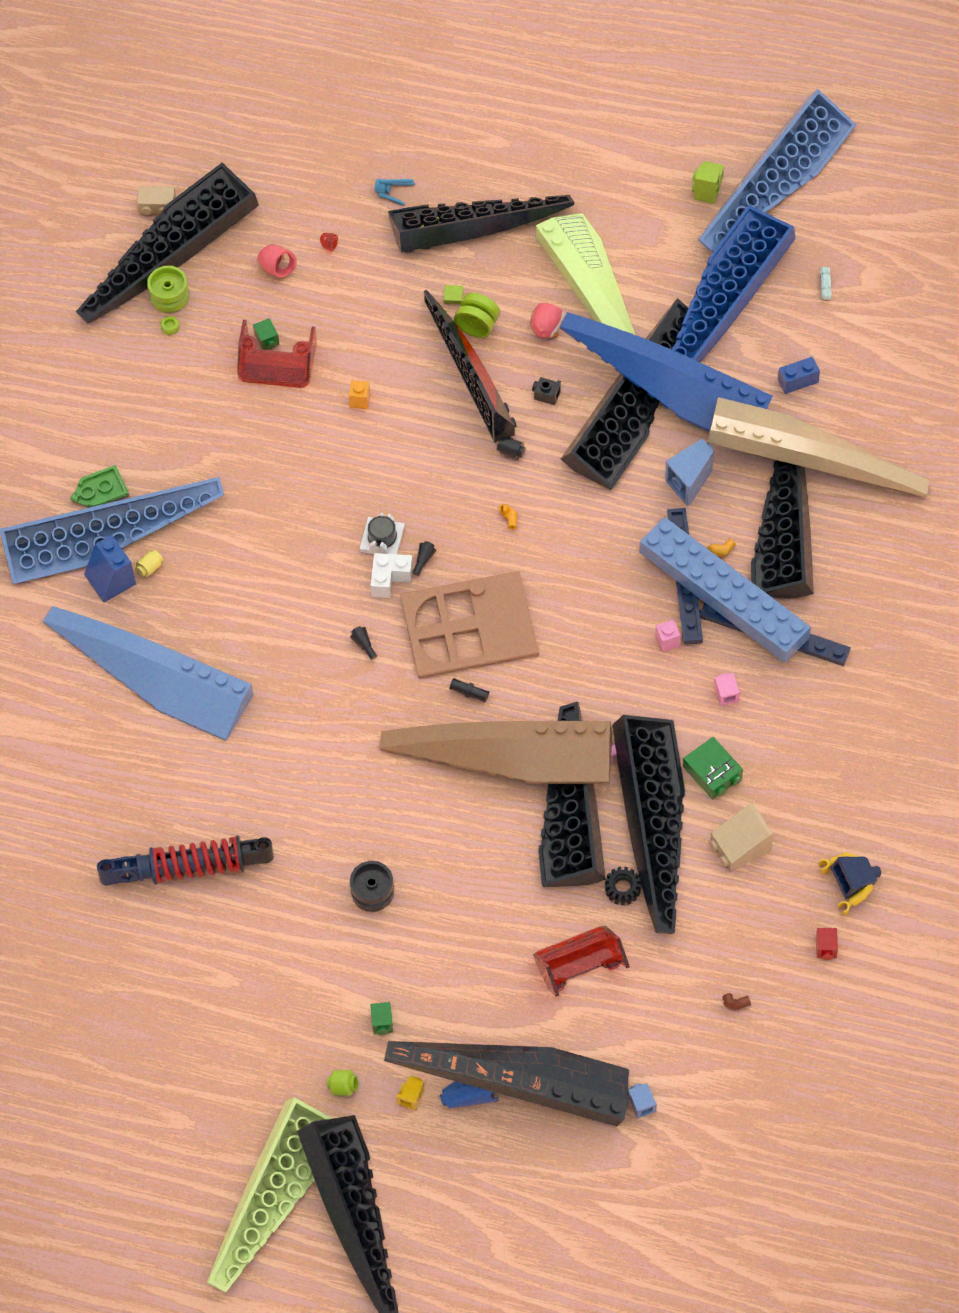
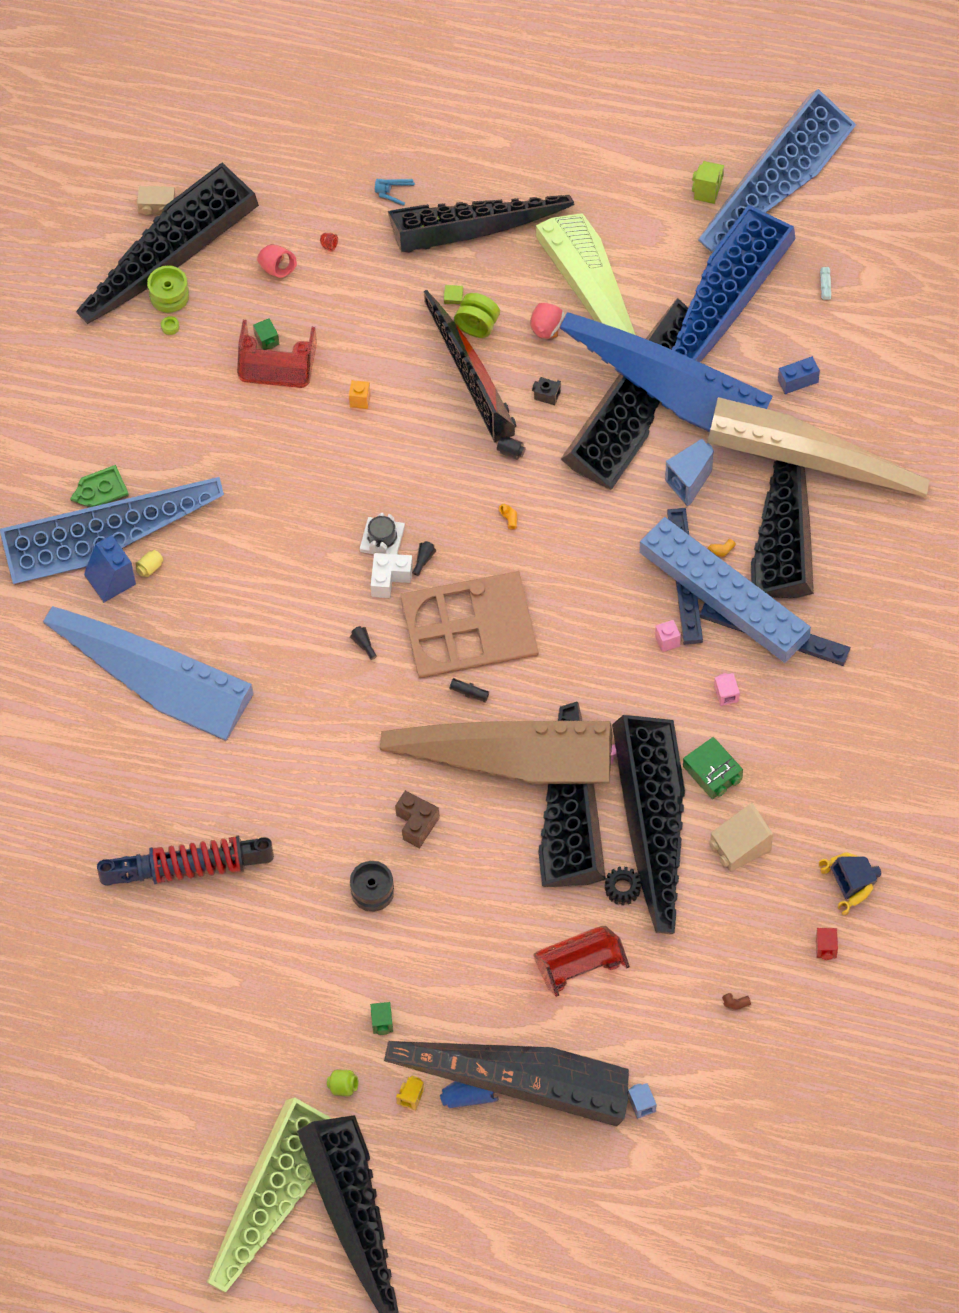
(420, 818): none -> reddish brown brick

